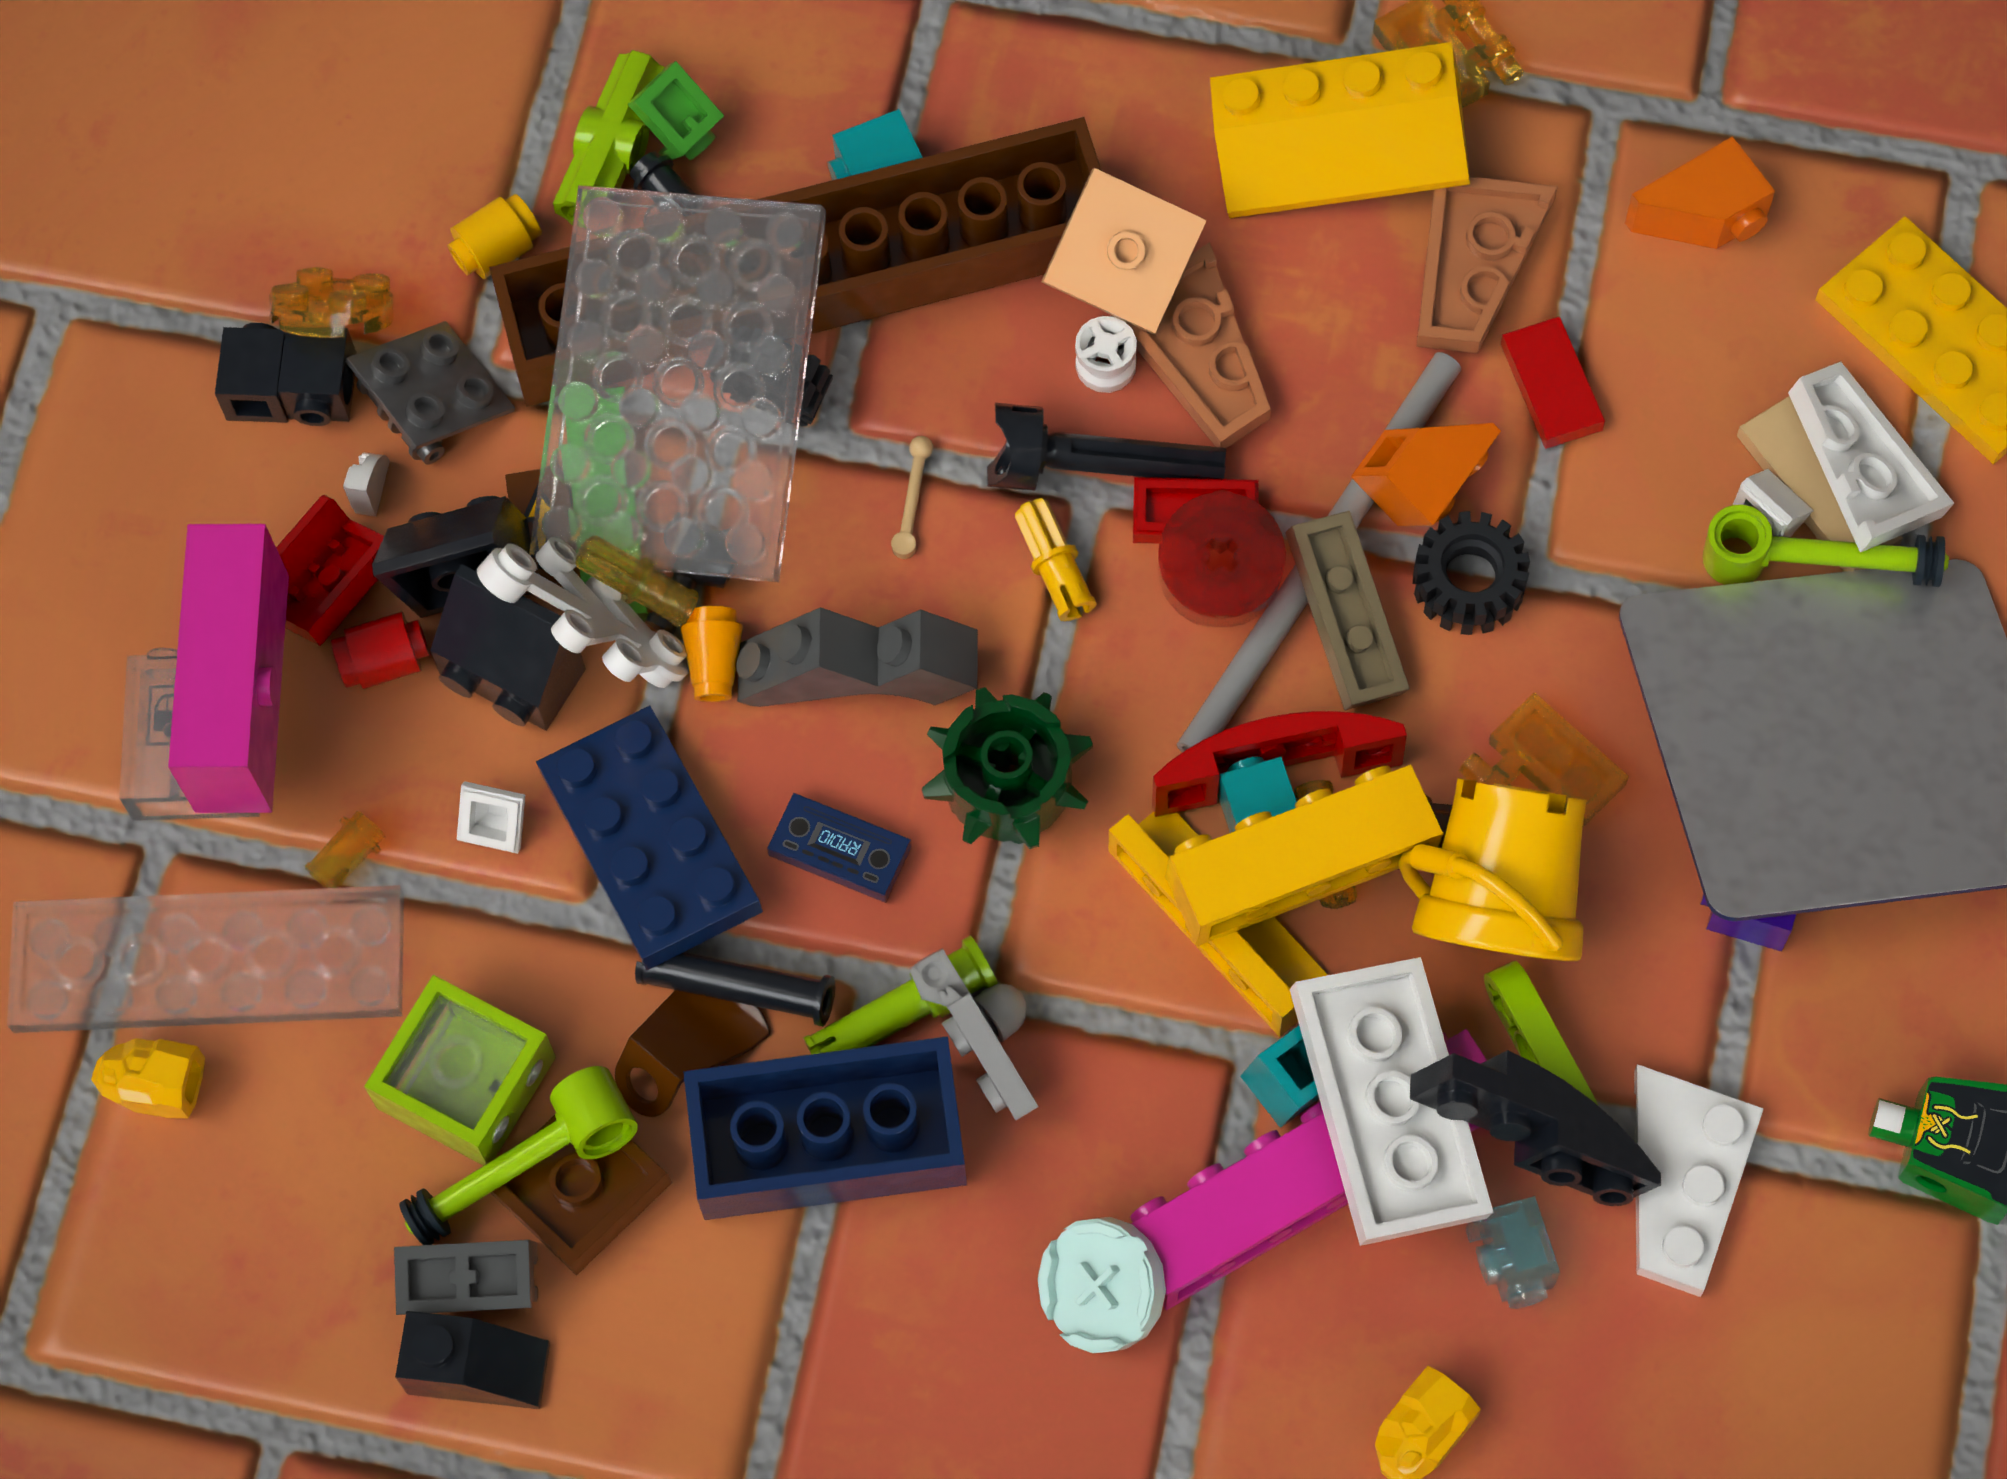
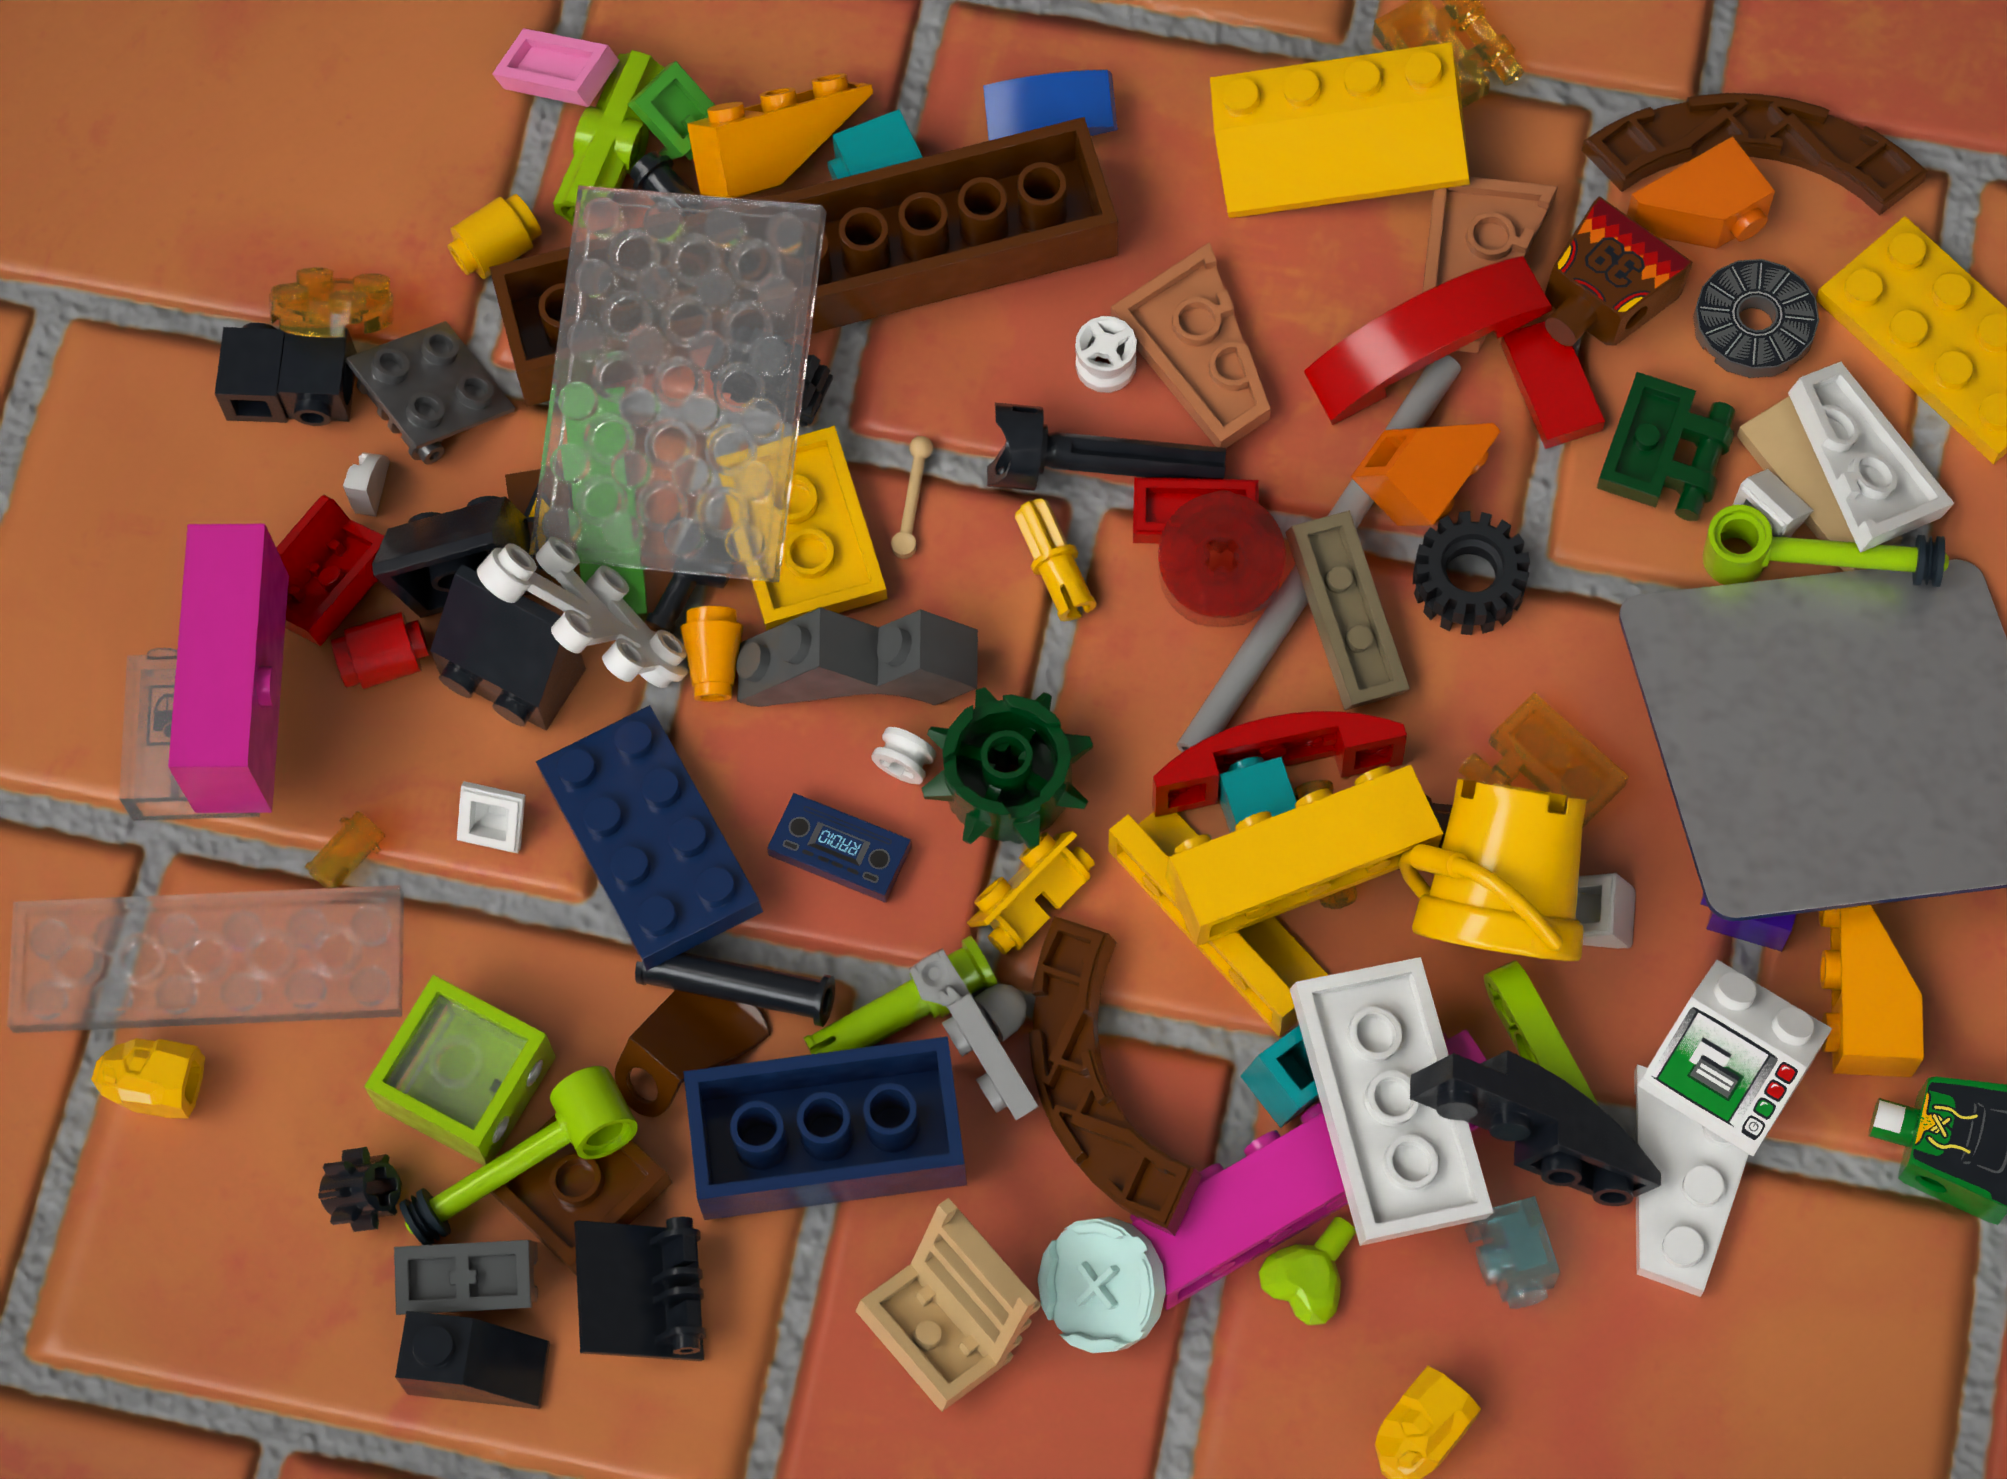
(360, 1189): none -> black gear
(556, 67): none -> bright pink tile
(636, 580): clear yellow axle -> none
(639, 1290): none -> black hinge
(765, 143): none -> light orange slope
(826, 541): none -> yellow plate
(903, 755): none -> white bush
(951, 1309): none -> tan plate
(1012, 905): none -> yellow hinge
(1051, 99): none -> blue slope
(1076, 1087): none -> reddish brown tile
(1123, 251): light nougat plate -> none
(1309, 1274): none -> lime rock
(1424, 331): none -> red slope
(1606, 910): none -> white slope
(1611, 278): none -> reddish brown torso
(1647, 440): none -> dark green plate
(1734, 1057): none -> white slope
(1763, 287): none -> tile
(1764, 129): none -> reddish brown tile
(1872, 998): none -> light orange slope

